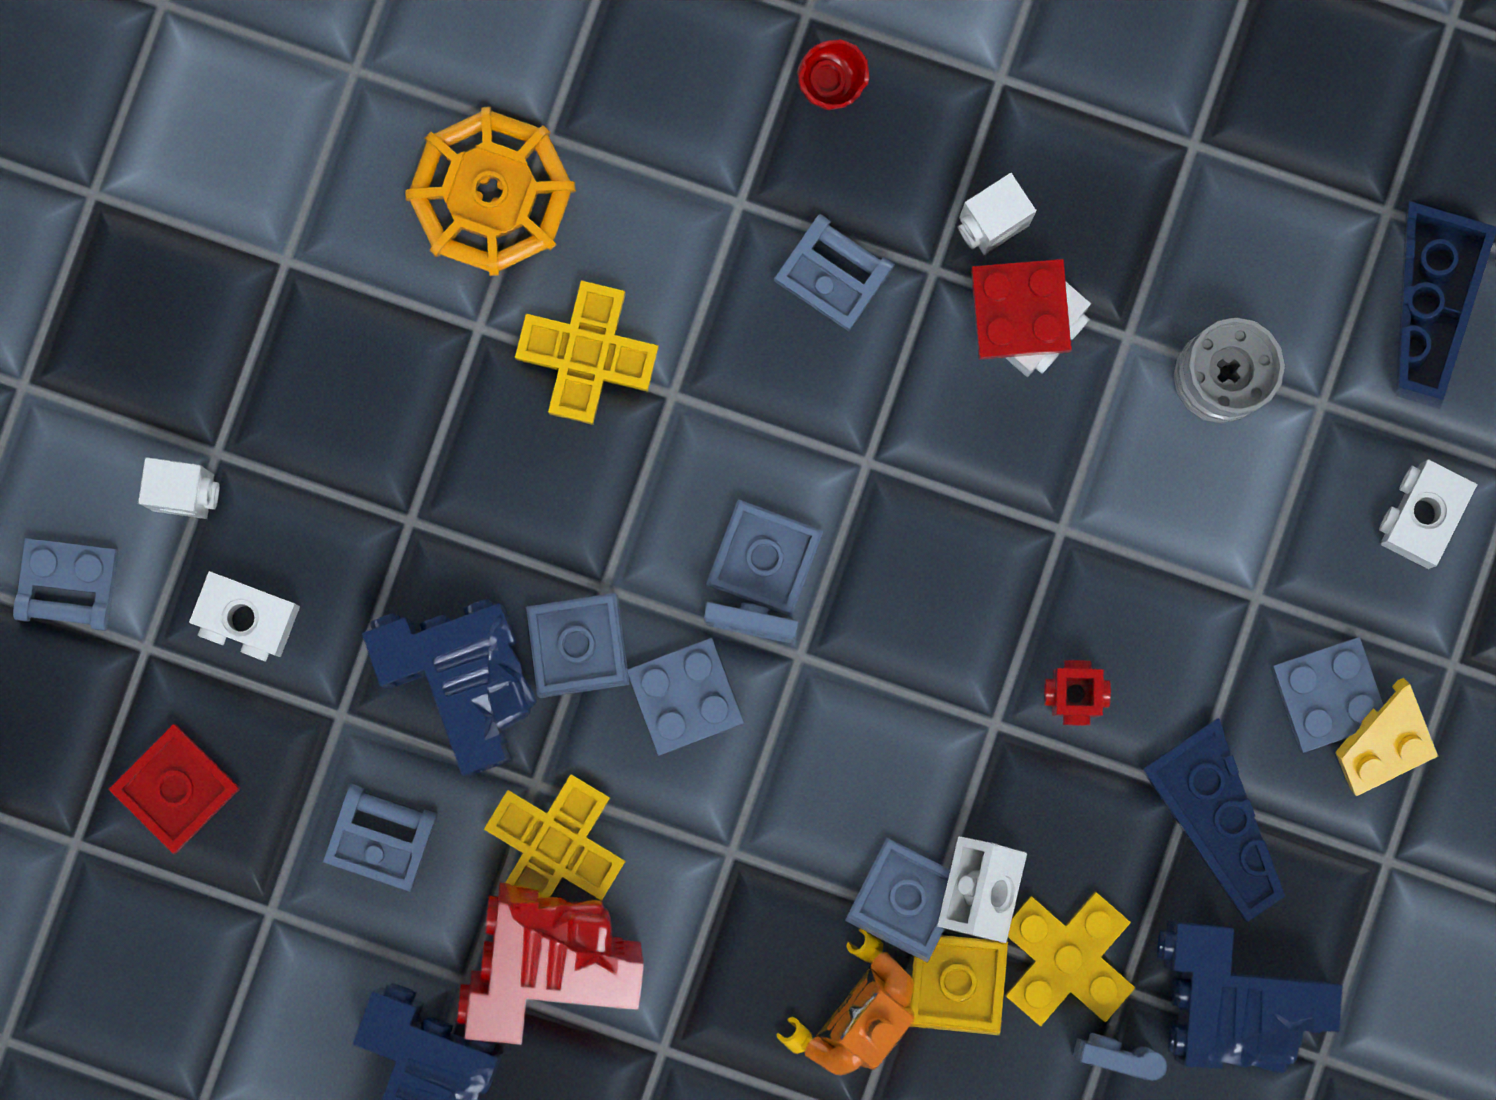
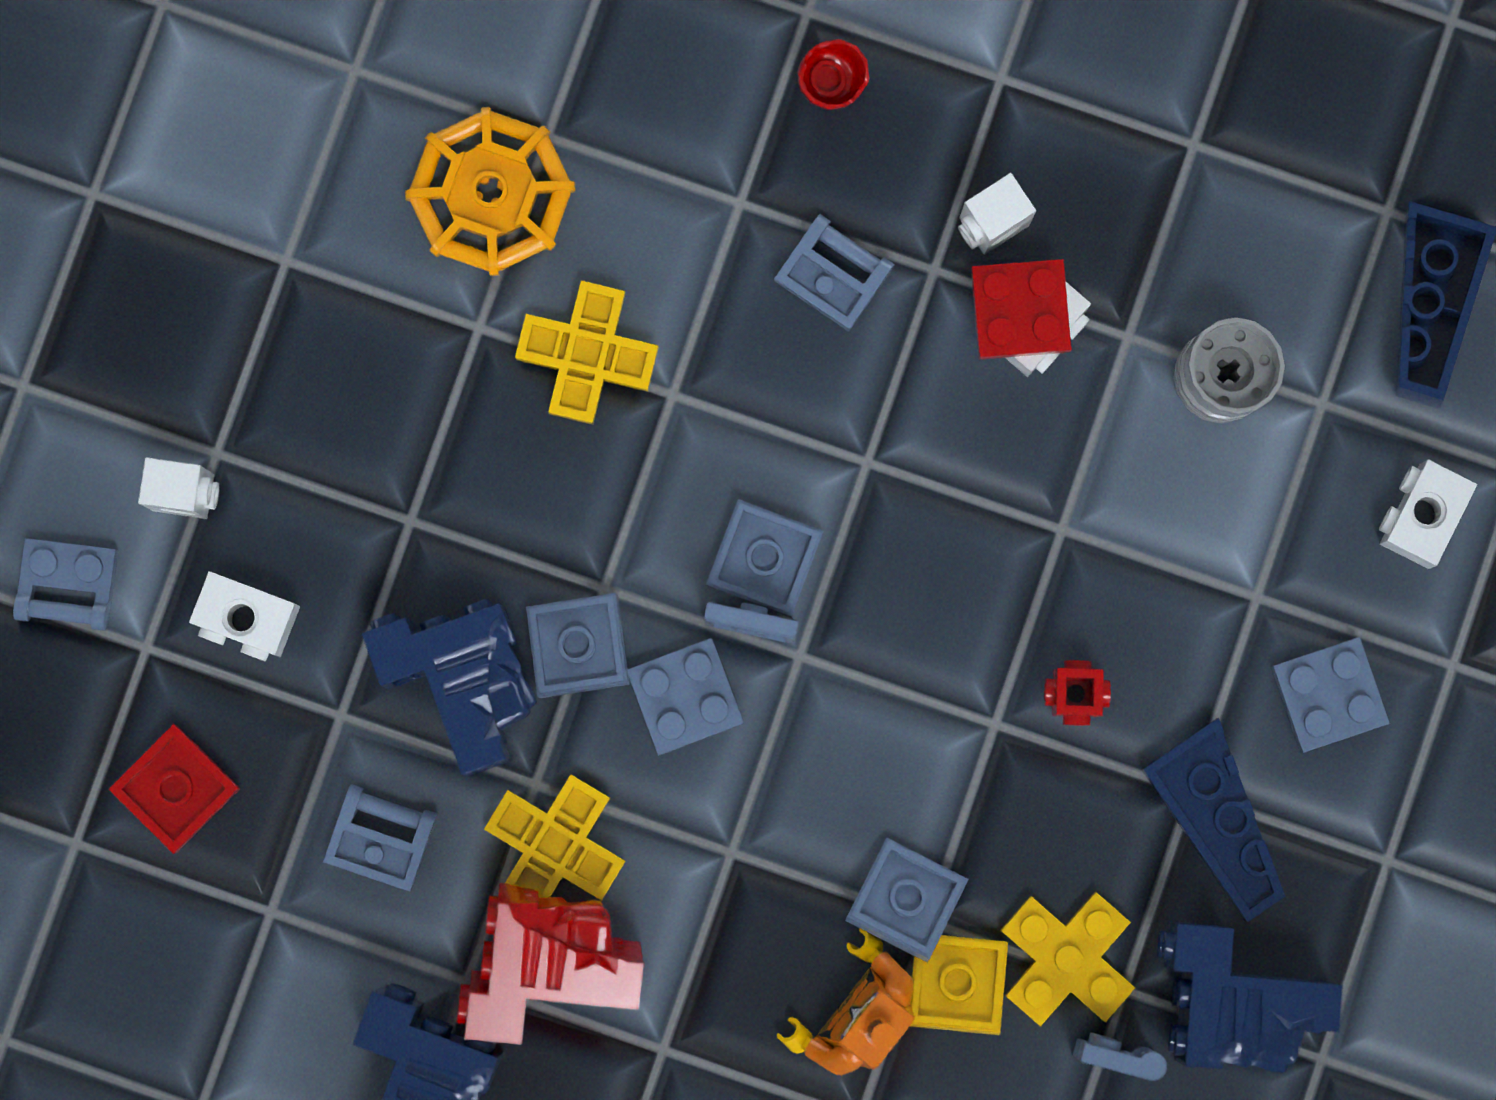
(982, 889): white brick -> none
(1386, 742): yellow wing -> none

